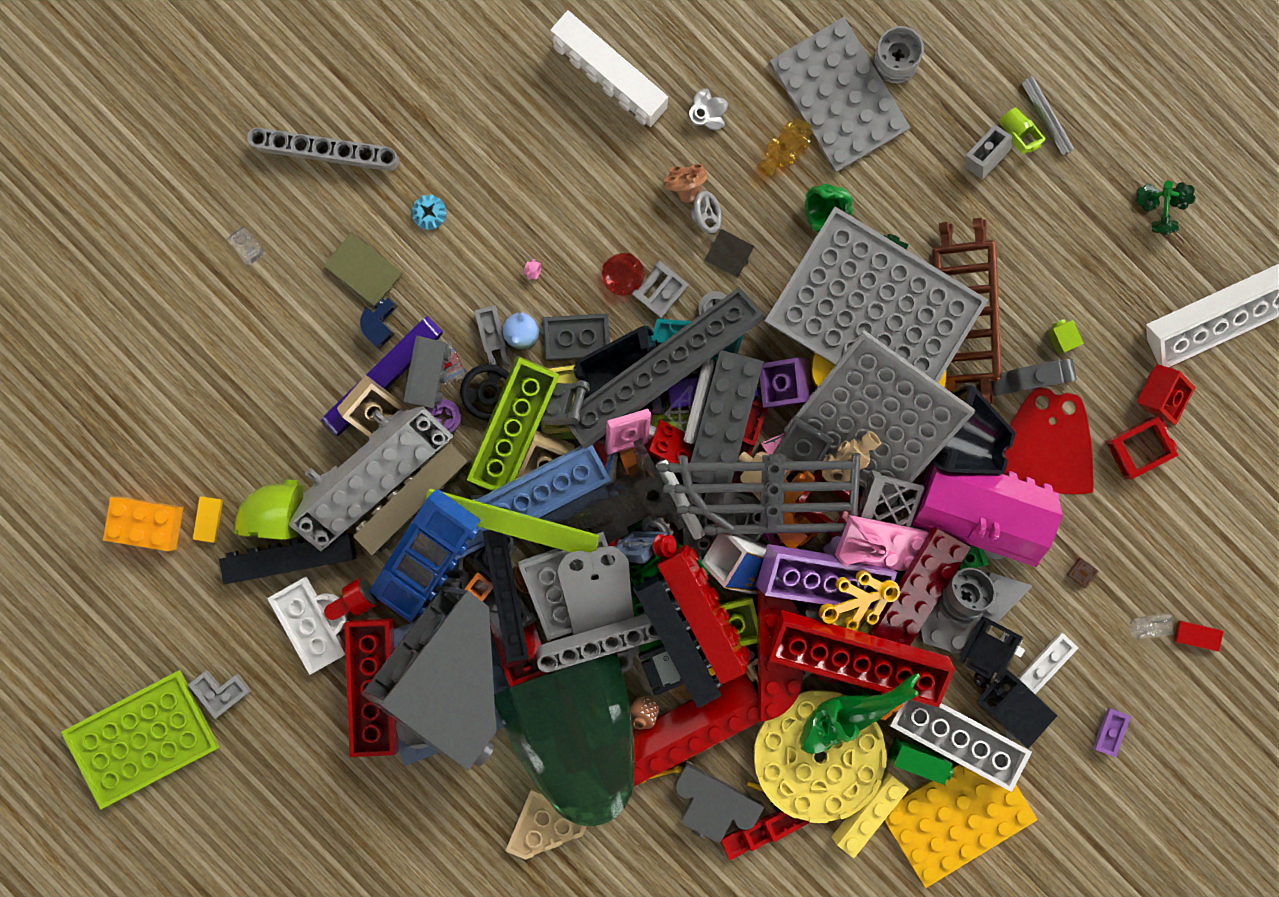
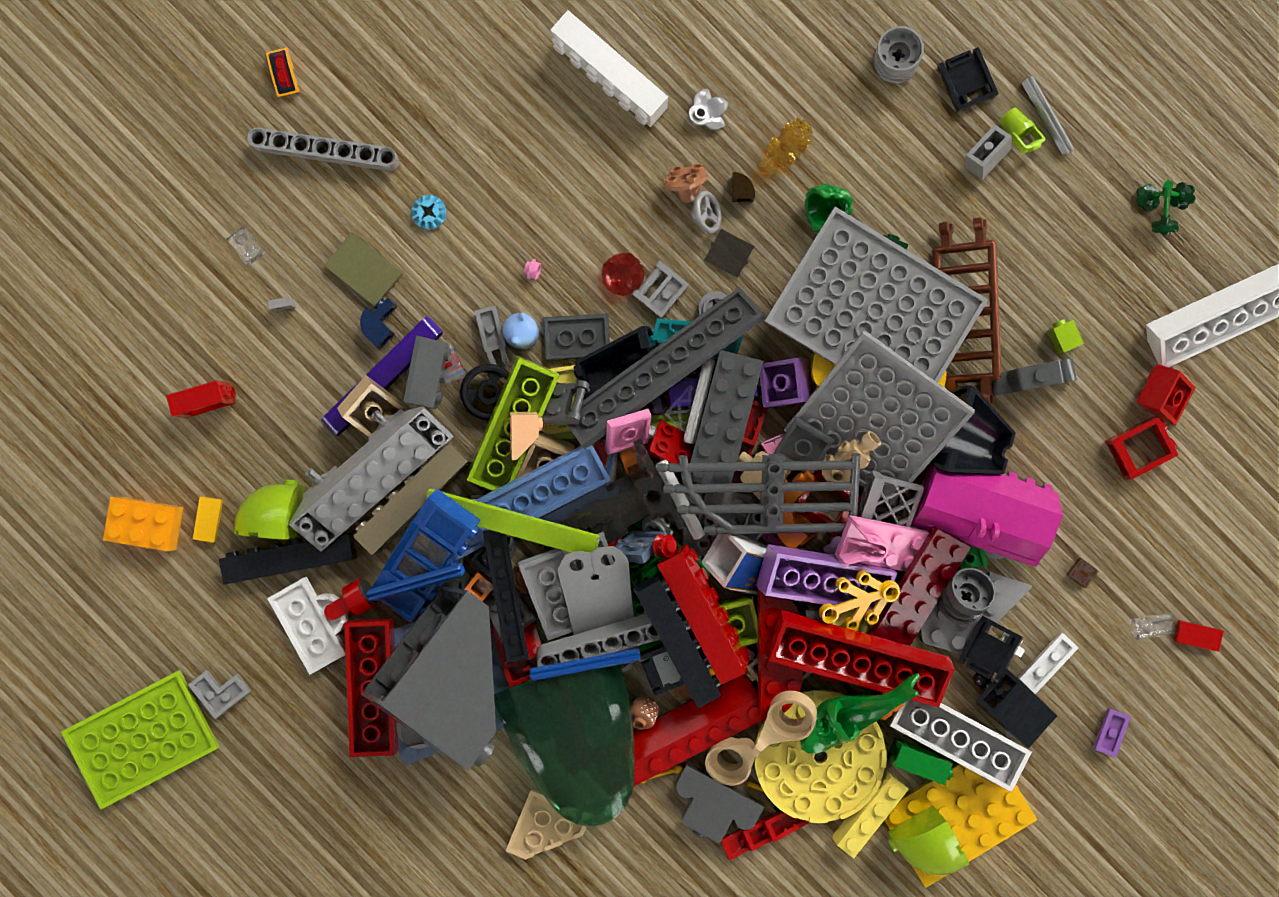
(201, 399): none -> red window
(281, 304): none -> light grey tile
(282, 72): none -> slope
(415, 582): none -> blue axle
(452, 410): medium lavender gear -> none
(523, 431): none -> light nougat slope
(584, 664): none -> blue axle
(742, 188): none -> dark brown brick
(776, 729): none -> tan piece
(839, 94): light grey plate -> none
(928, 843): none -> lime brick
(966, 76): none -> black container
(1050, 452): red piece -> none

